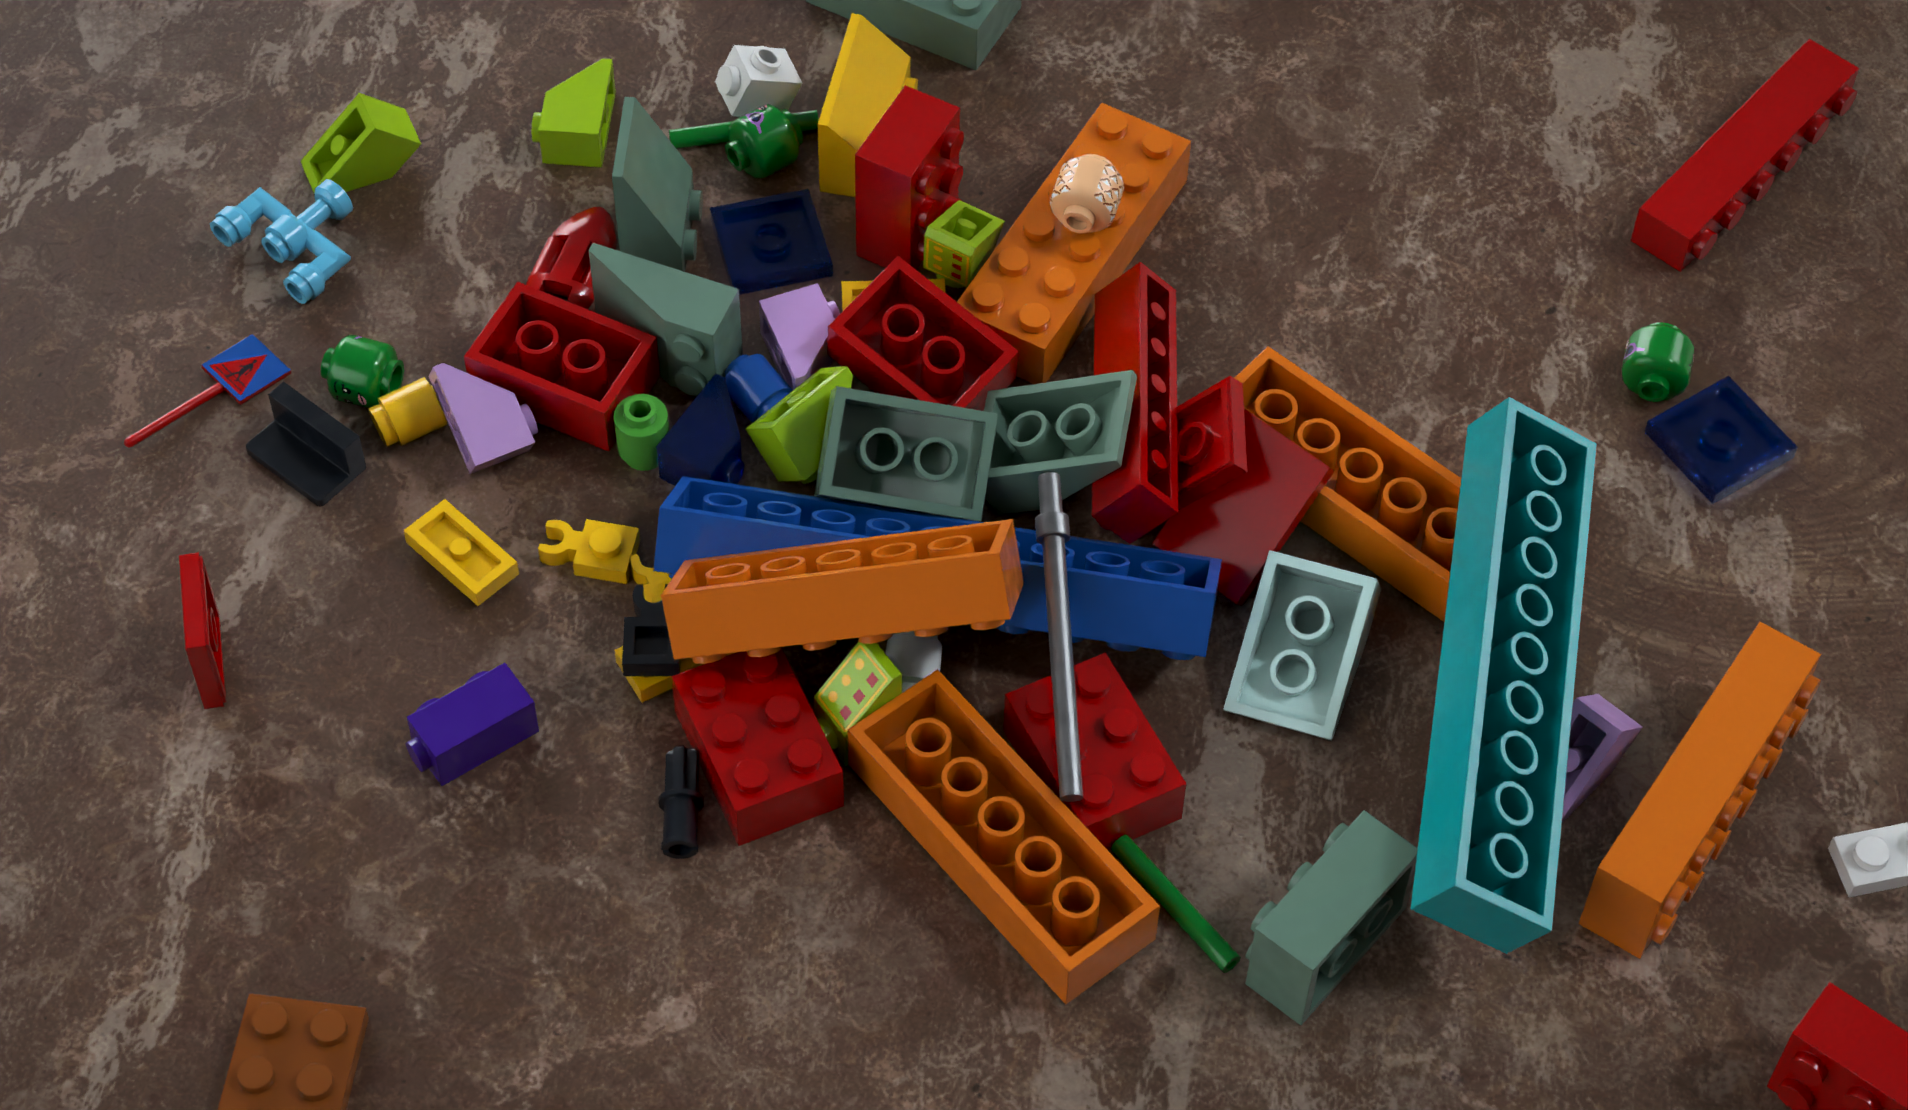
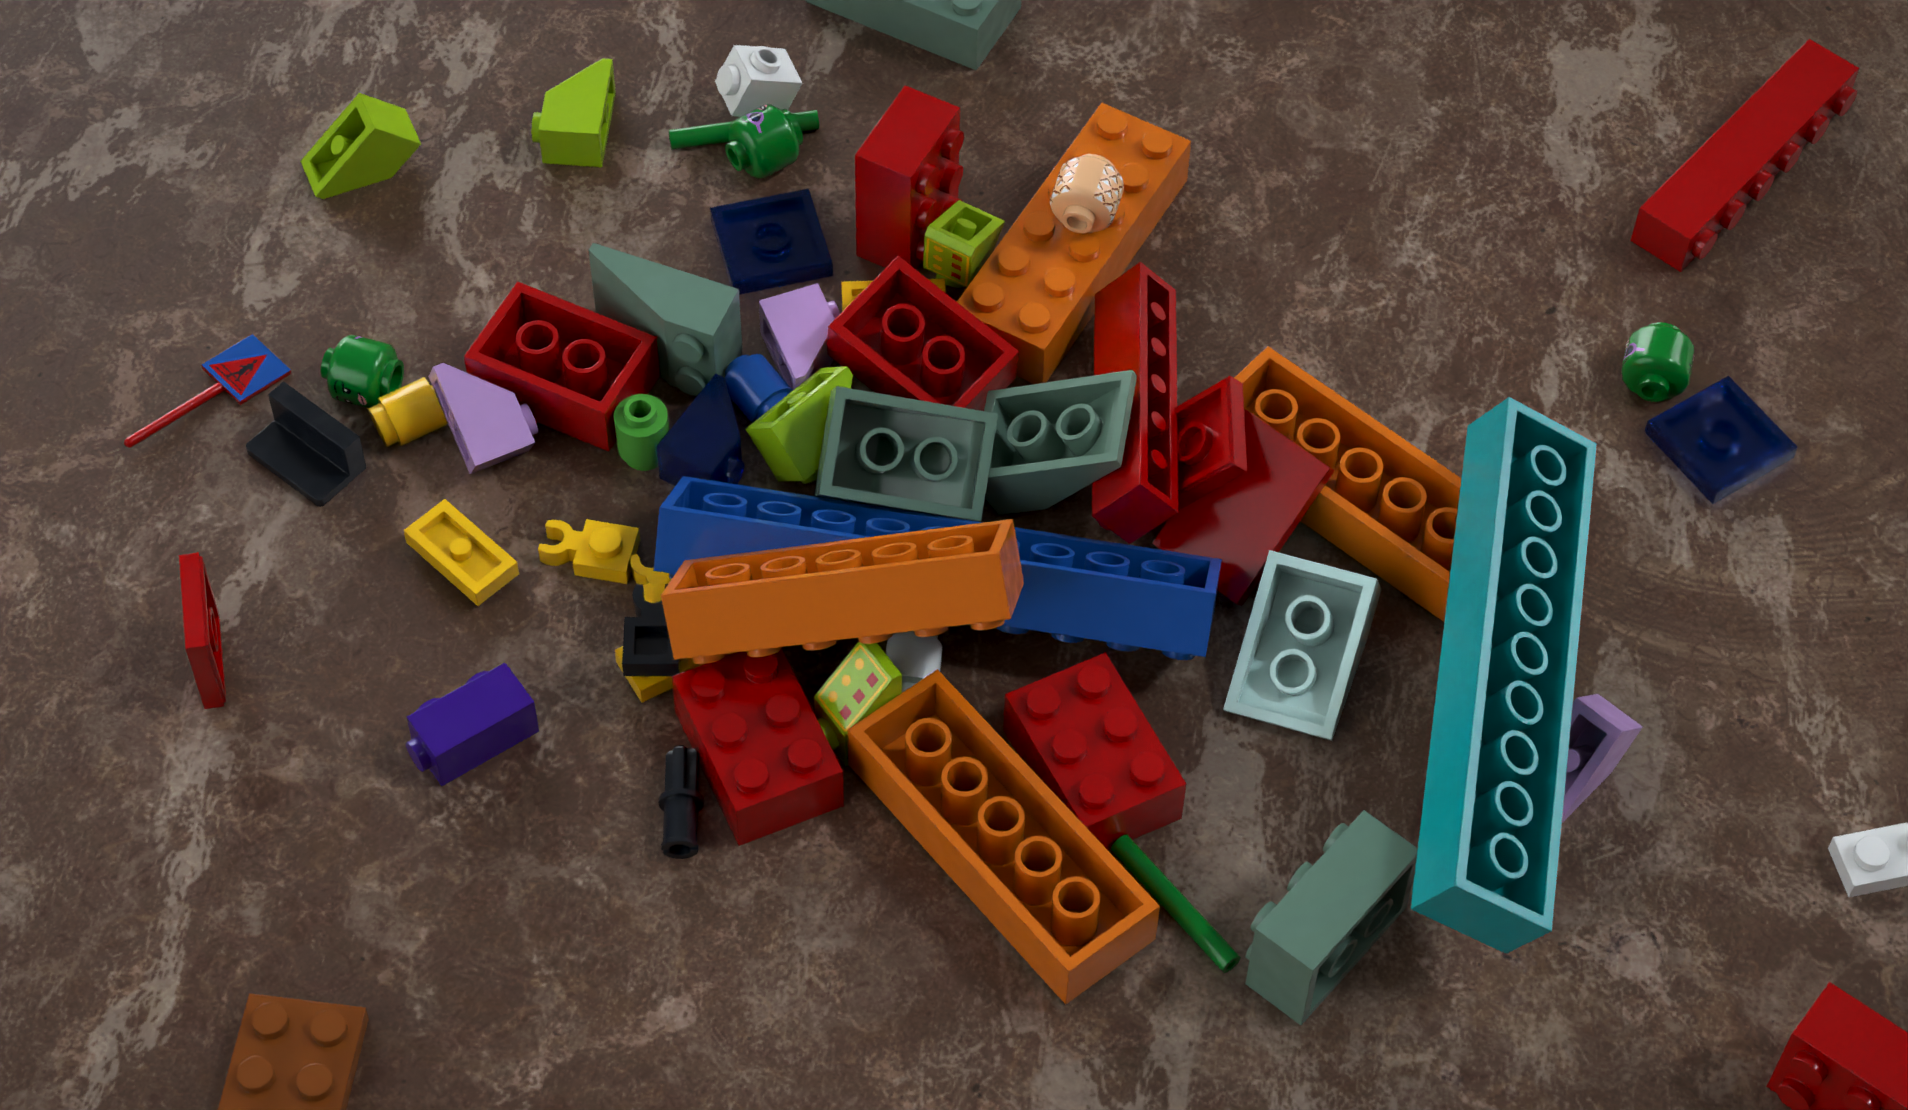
(291, 235): medium azure piece -> none
(565, 260): red piece -> none
(653, 192): sand green slope -> none
(861, 90): yellow slope -> none
(1053, 533): flat silver bar -> none
(1702, 792): orange brick -> none

